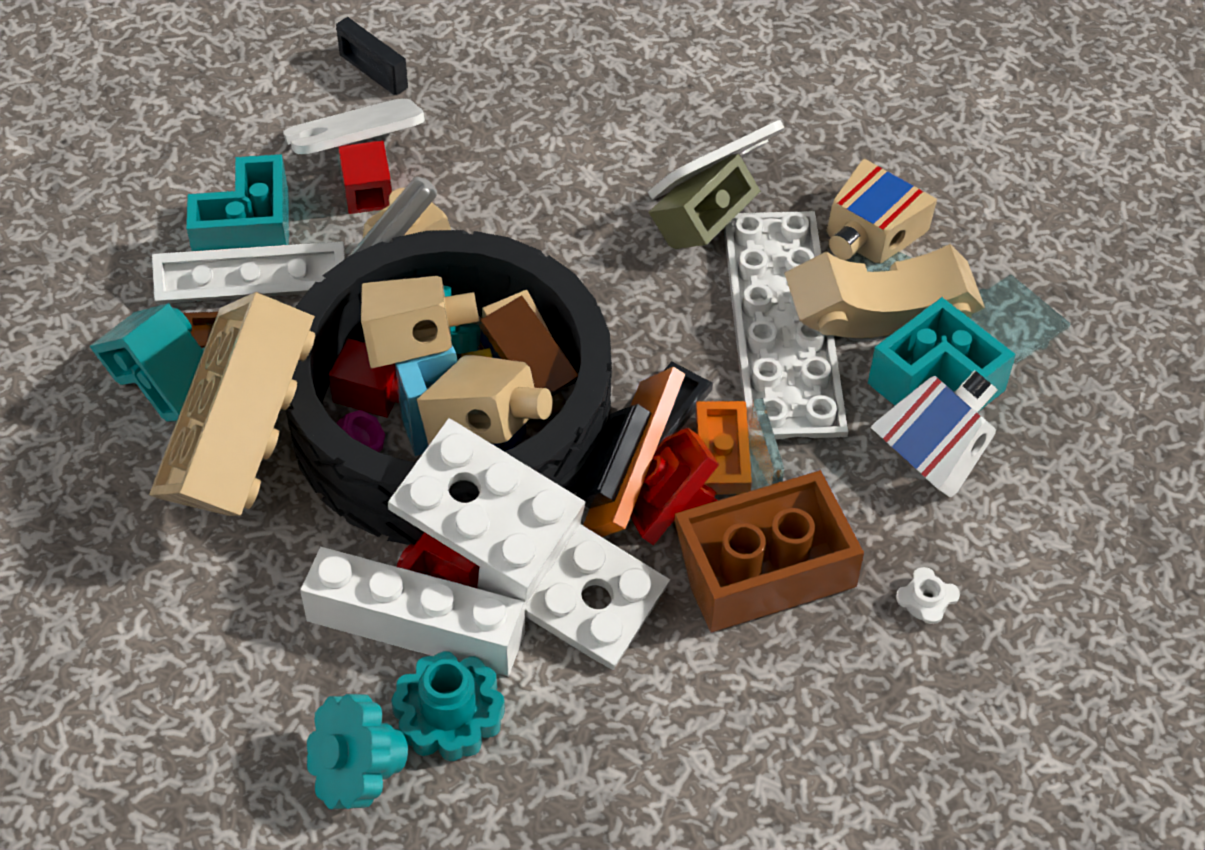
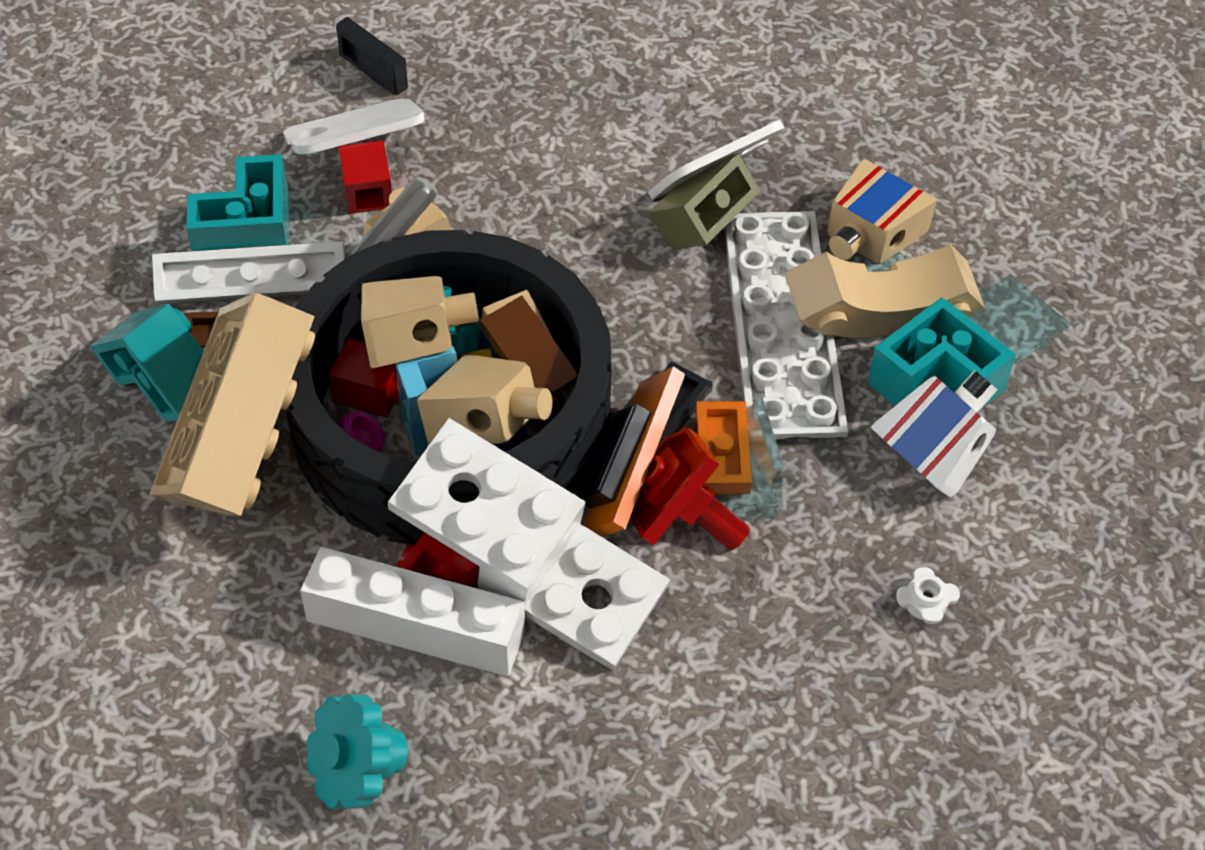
(448, 705): teal plant -> none
(768, 550): dark orange slope -> none

